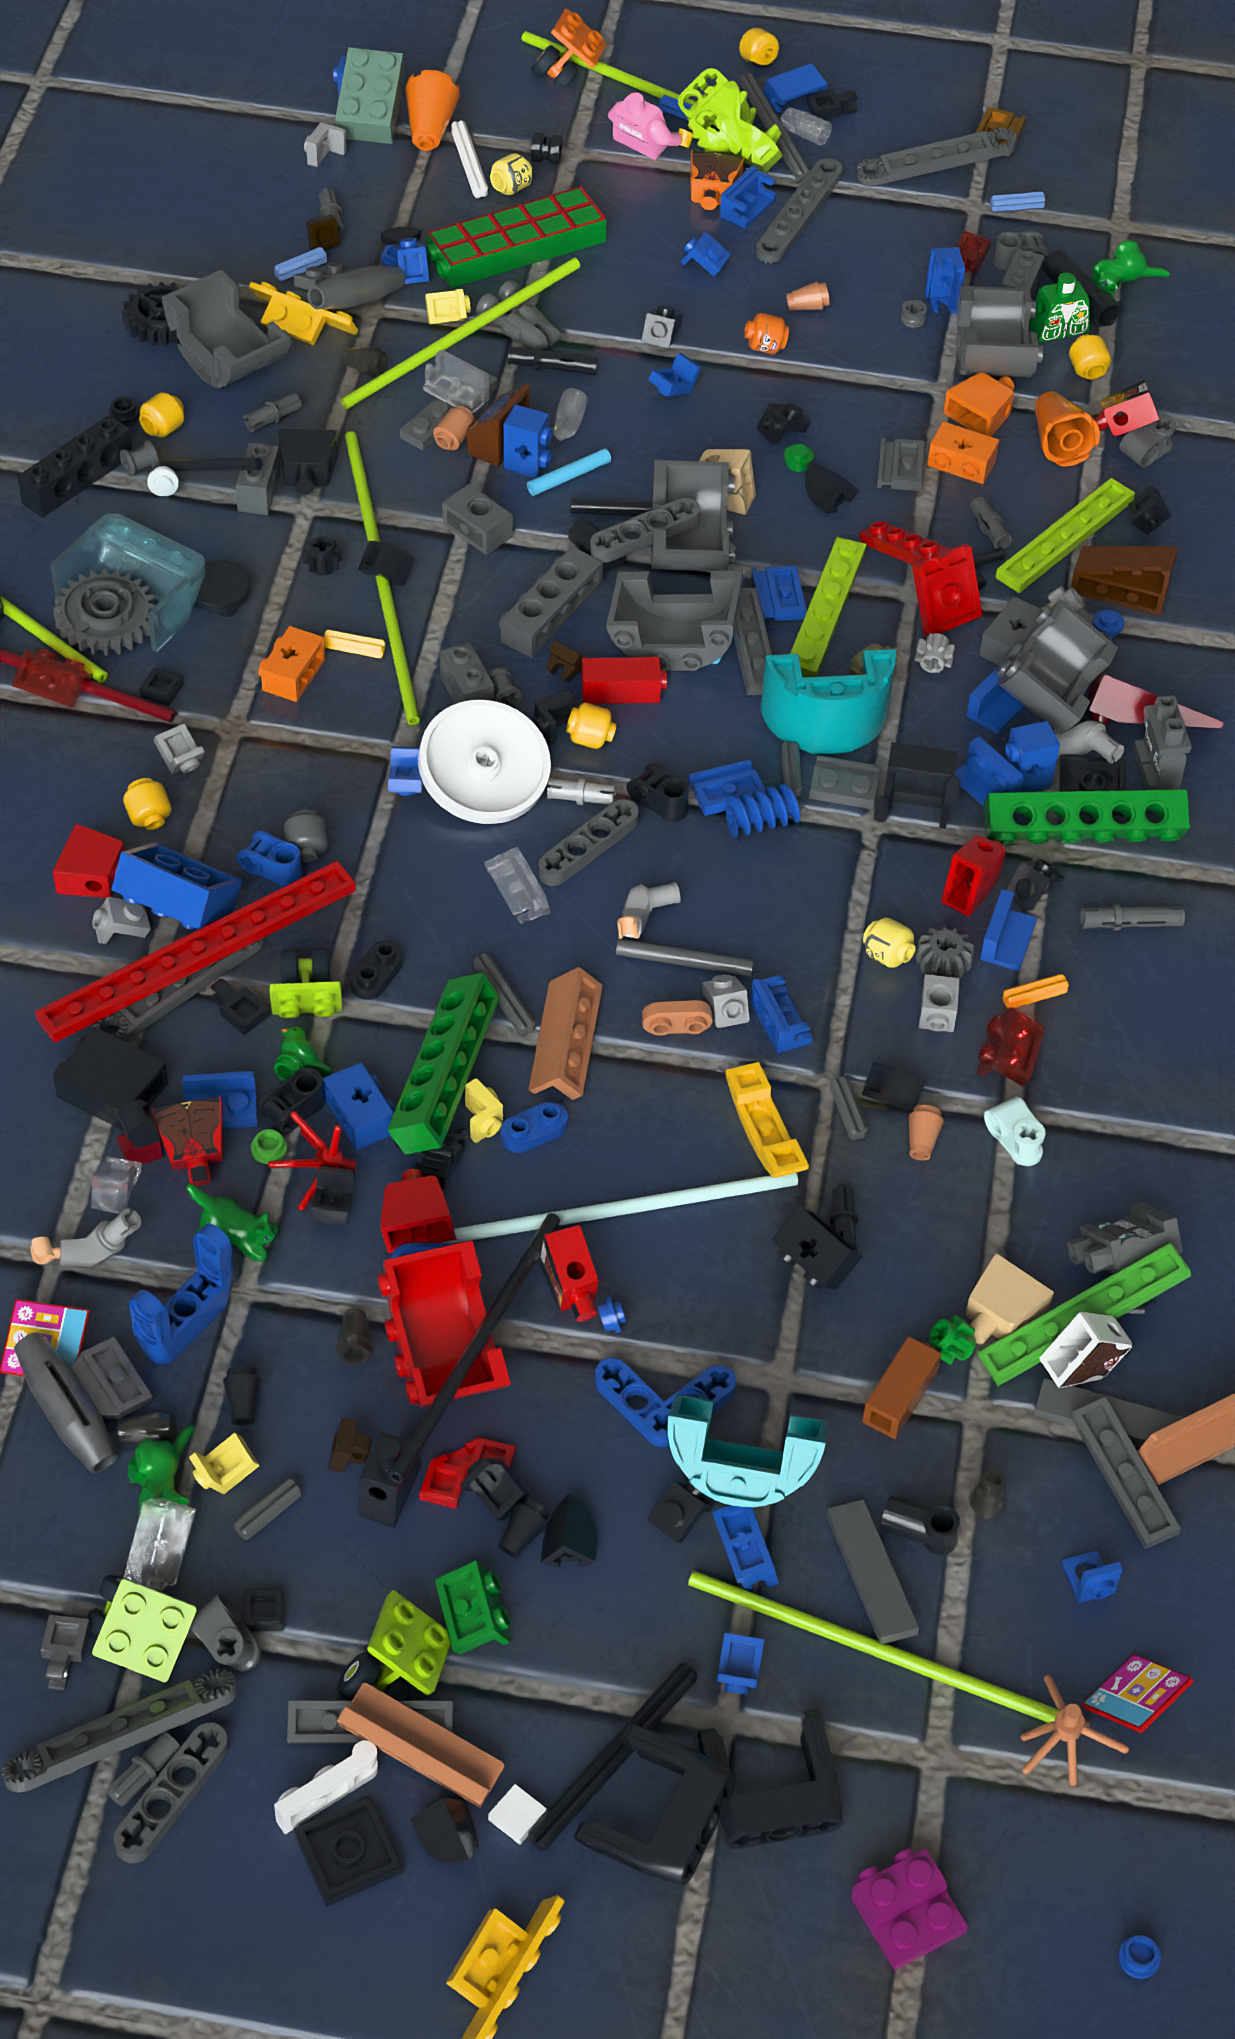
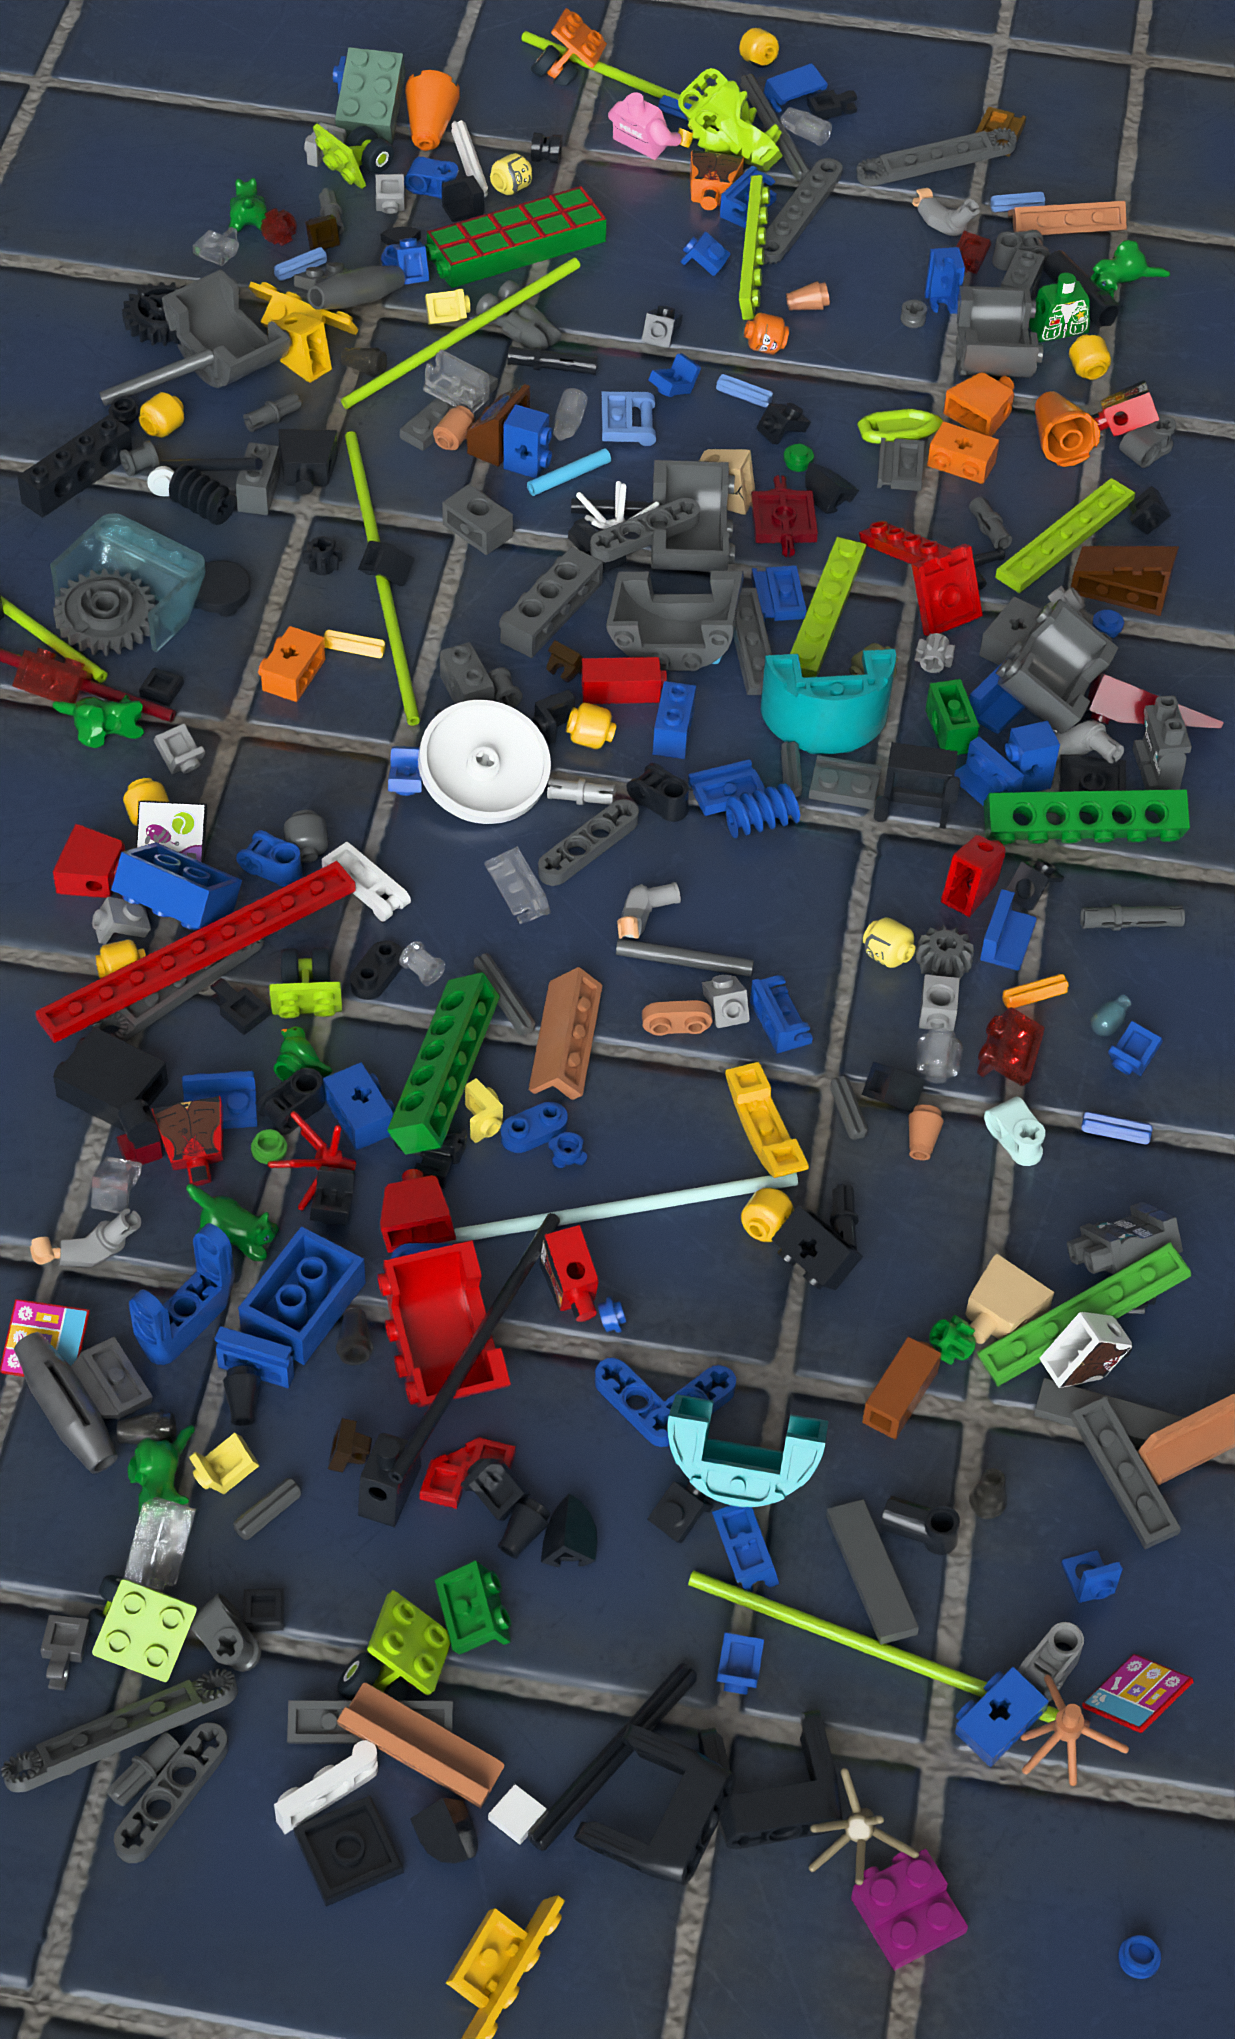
(98, 718): none -> green animal
(116, 956): none -> yellow head
(158, 376): none -> dark grey piece
(173, 825): none -> tile
(201, 494): none -> black piece
(217, 247): none -> clear bracket
(247, 206): none -> green animal
(267, 1357): none -> blue plate
(278, 226): none -> clear red gear
(303, 1294): none -> blue brick
(309, 348): none -> yellow torso
(360, 148): none -> plate
(369, 881): none -> white plate
(390, 193): none -> light grey bracket
(422, 963): none -> clear bush
(427, 176): none -> blue piece
(462, 198): none -> black panel
(571, 1142): none -> blue plate
(617, 417): none -> medium blue plate
(620, 497): none -> white plant
(674, 720): none -> blue brick
(744, 390): none -> medium blue axle
(753, 253): none -> lime plate
(766, 1213): none -> yellow head
(784, 516): none -> dark red plate
(858, 1828): none -> dark tan plant
(898, 424): none -> lime piece
(938, 1055): none -> clear head
(943, 219): none -> light grey arm
(951, 715): none -> green brick
(994, 1738): none -> blue brick
(1052, 1661): none -> light grey piece
(1070, 218): none -> nougat panel
(1110, 1016): none -> clear light blue cylinder
(1116, 1127): none -> axle
(1134, 1049): none -> blue bracket

